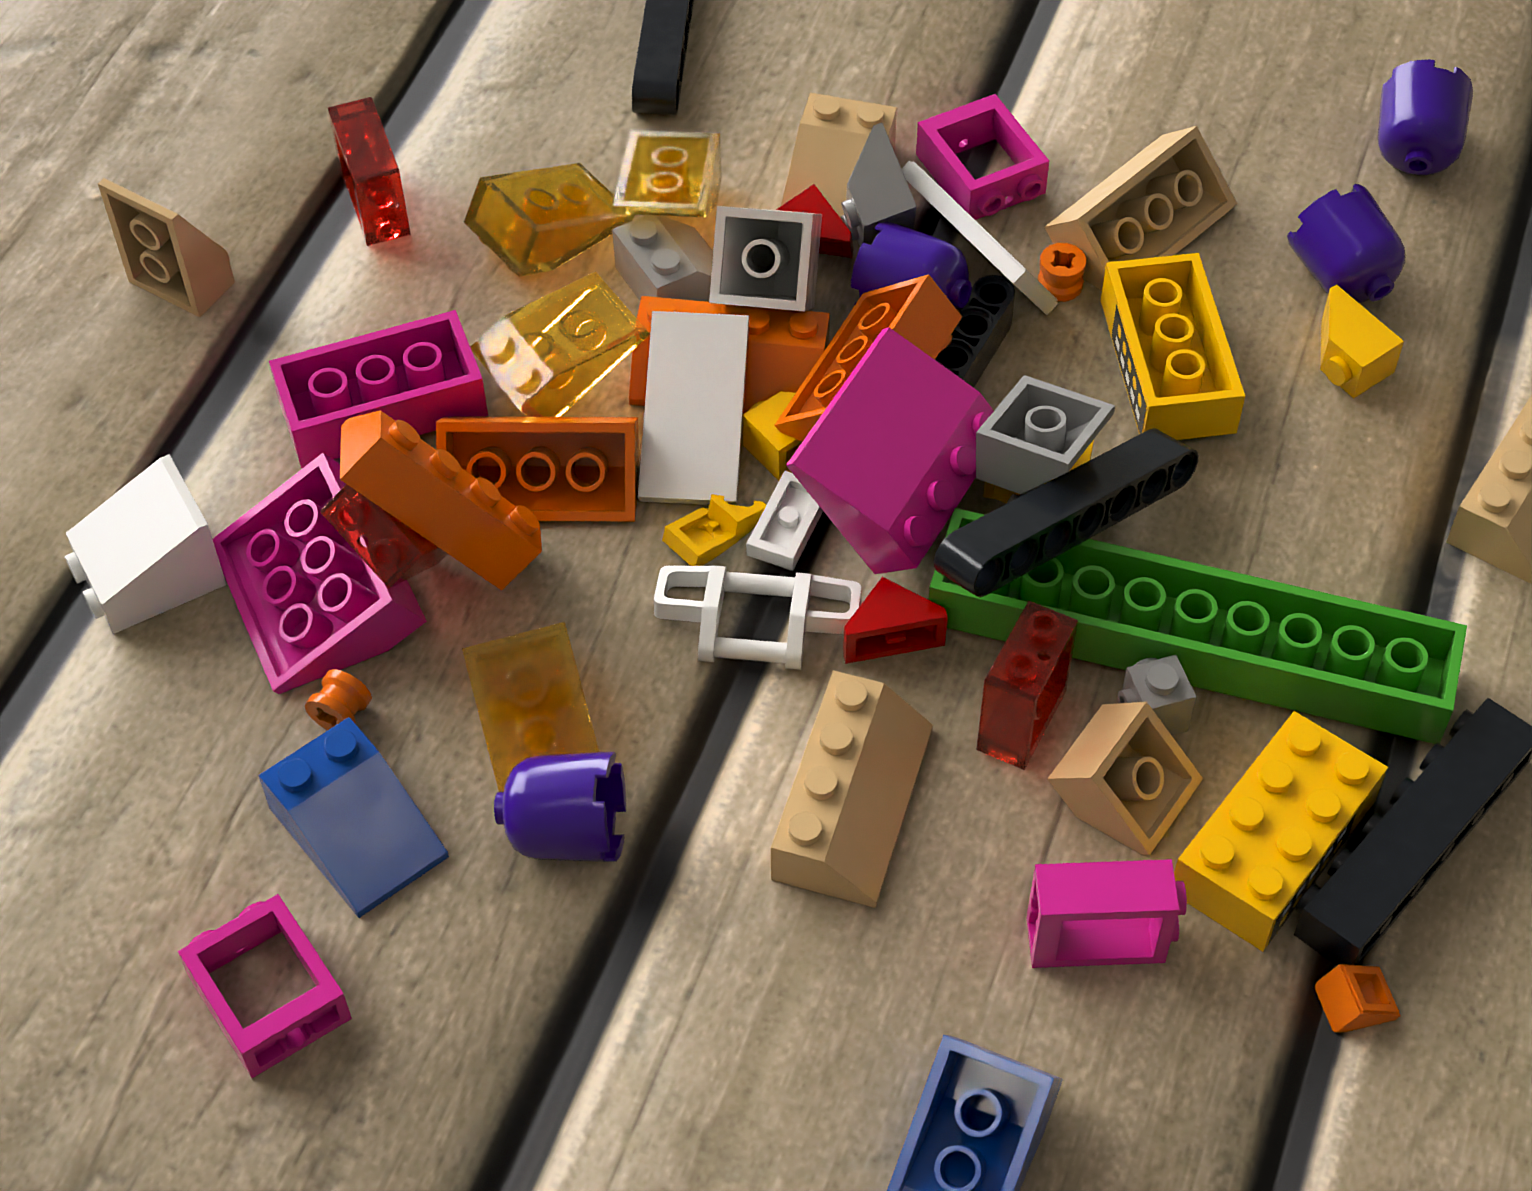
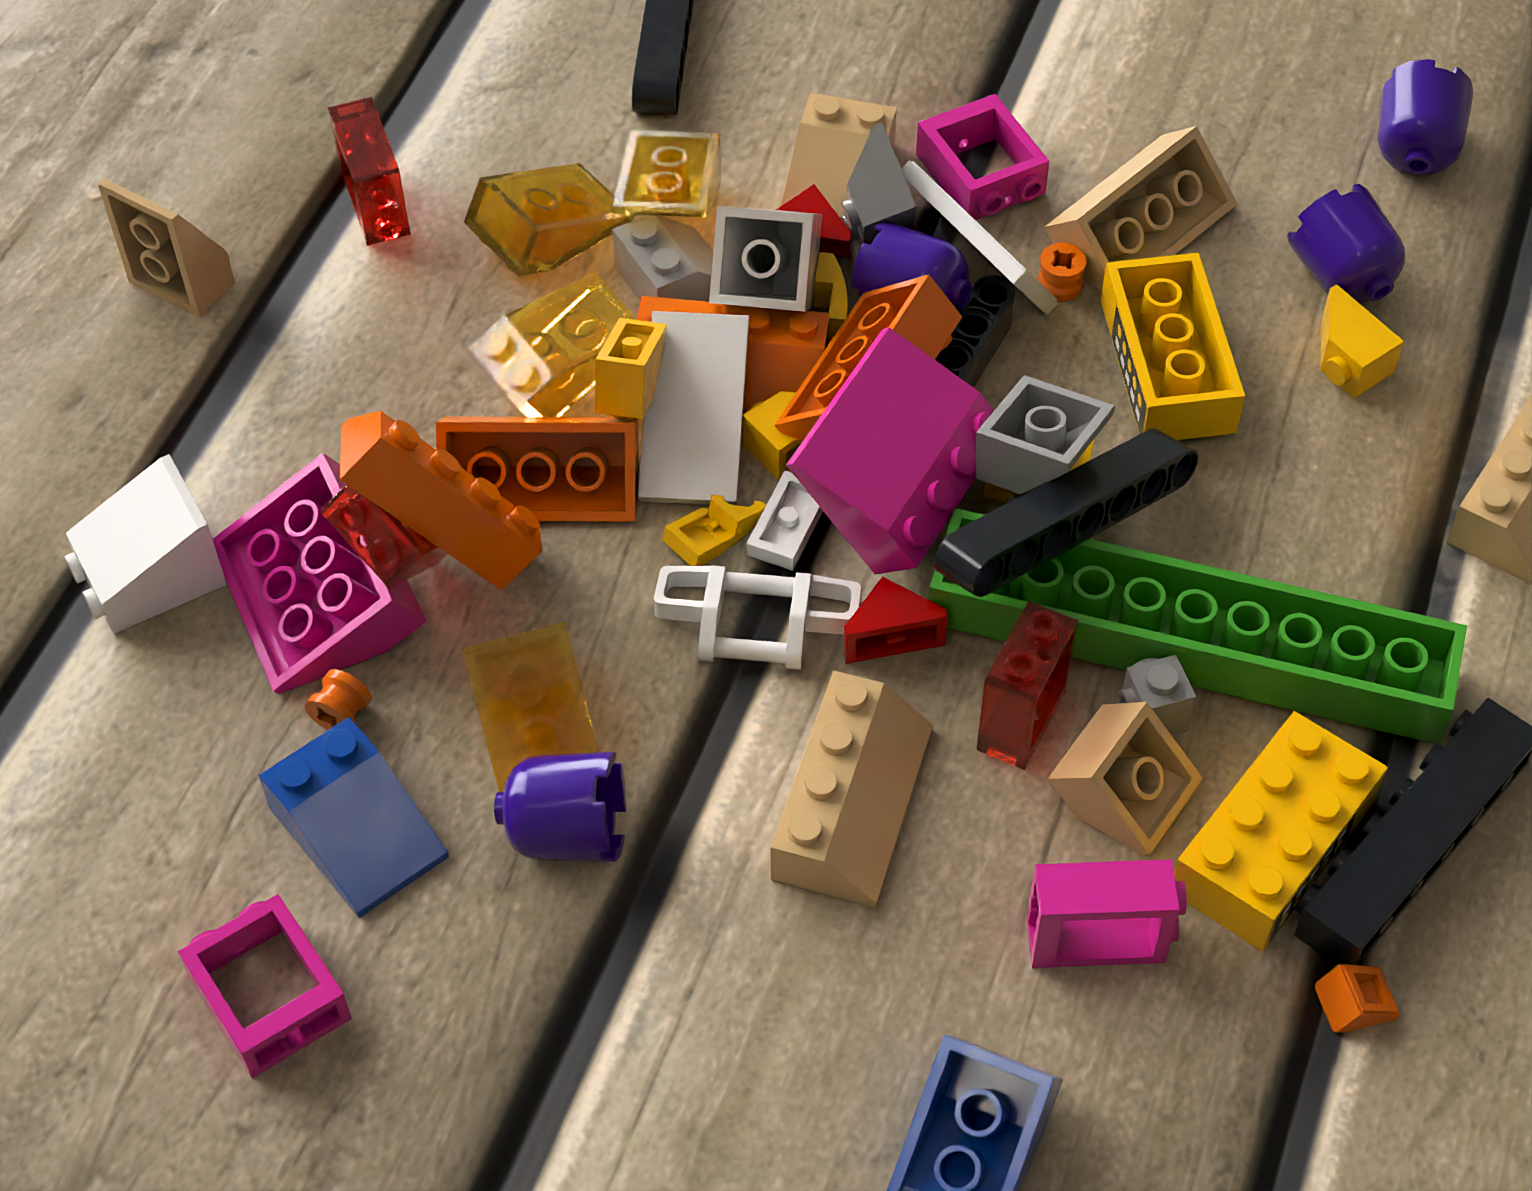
(405, 371): dark pink brick -> none
(629, 369): none -> yellow slope
(831, 291): none -> yellow slope

